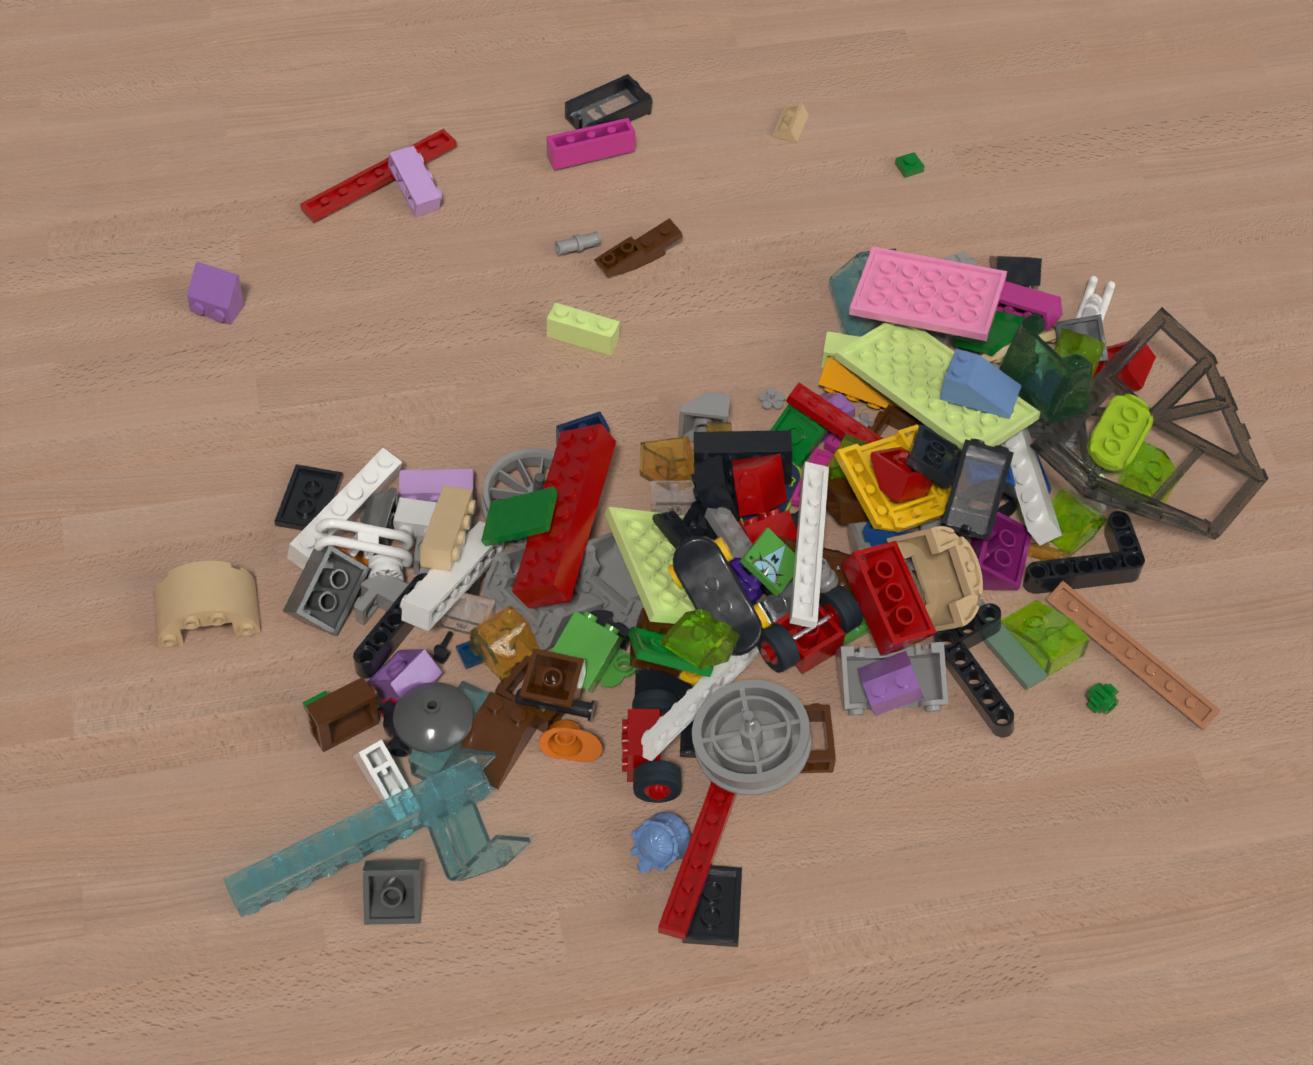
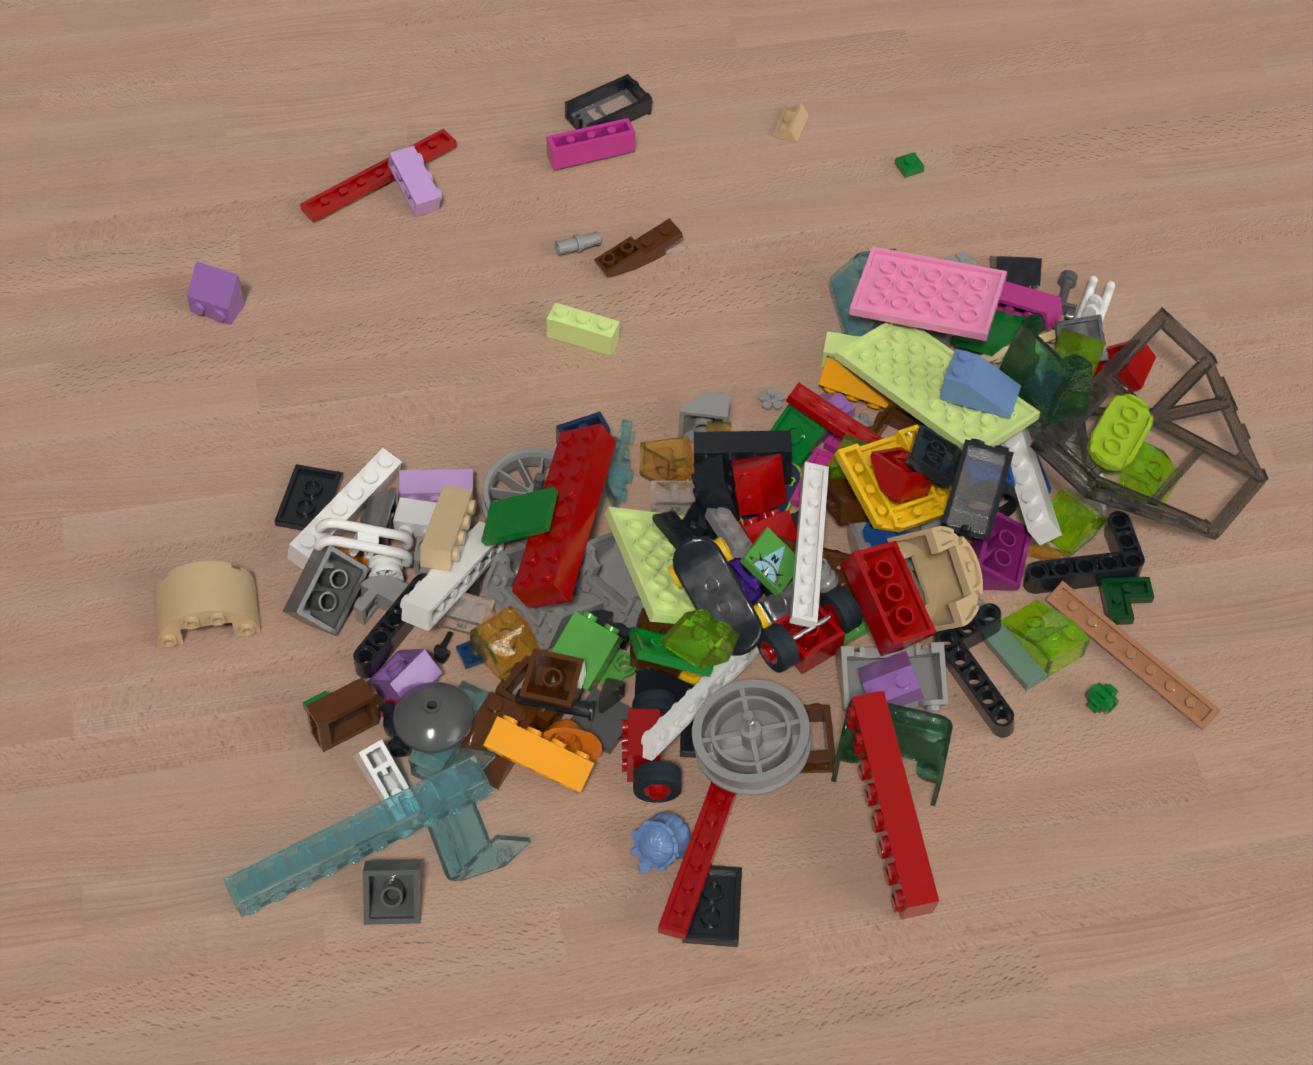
(538, 754): none -> light orange brick
(604, 726): none -> dark grey tile
(611, 693): none -> clear smoke slope
(619, 471): none -> clear light blue slope
(892, 806): none -> red brick
(920, 738): none -> clear green windscreen
(1067, 281): none -> dark grey bar
(1120, 593): none -> dark green plate

